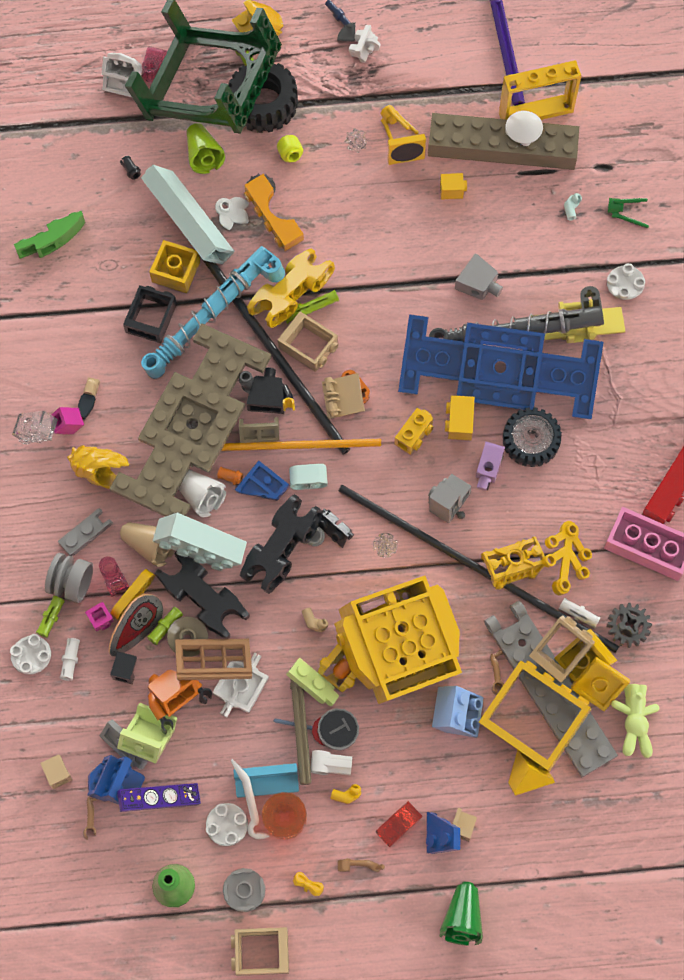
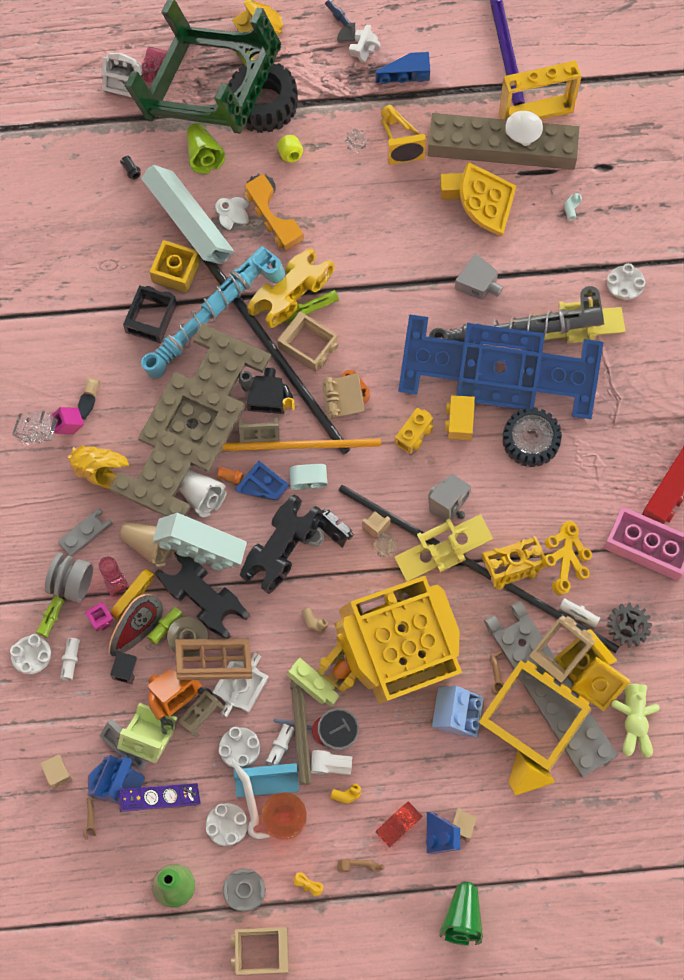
(58, 234): bright green slope -> none
(199, 712): none -> dark tan hinge
(240, 745): none -> white dish
(280, 745): none -> white pin
(376, 524): none -> tan panel
(408, 68): none -> blue slope
(447, 552): none -> light yellow piece
(486, 198): none -> yellow plate
(490, 458): lavender torso -> none
(616, 205): green plant -> none

